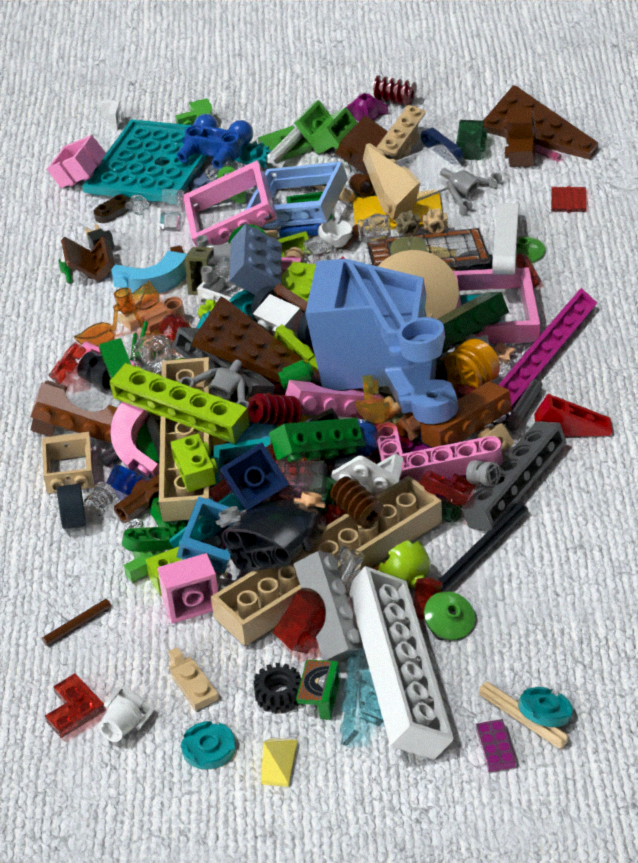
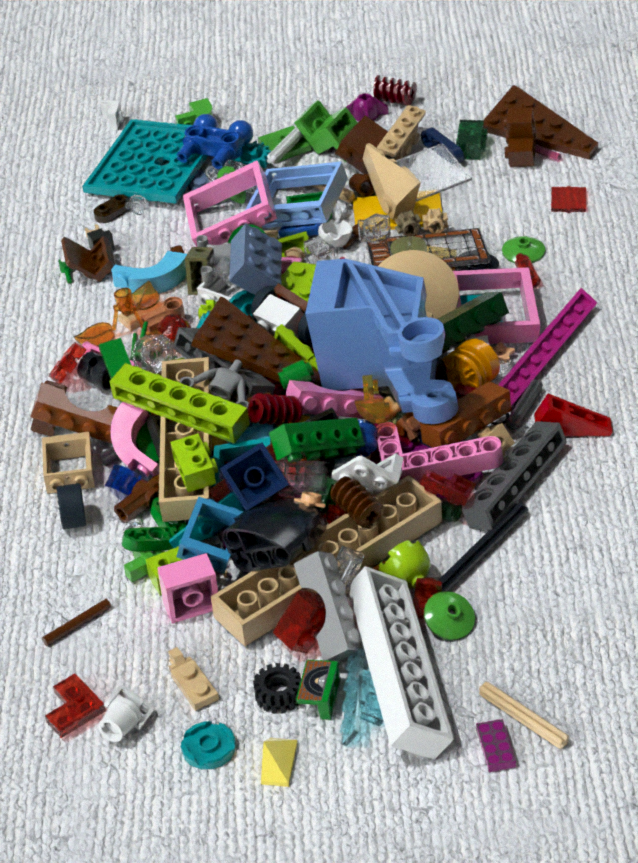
(76, 161): bright pink piece -> none
(100, 498): clear wheel -> none
(172, 212): clear slope -> none
(230, 516): light grey plate -> none
(466, 184): light grey piece -> none
(483, 473): light grey wheel -> none
(505, 239): white beam -> none
(544, 707): teal tile -> none

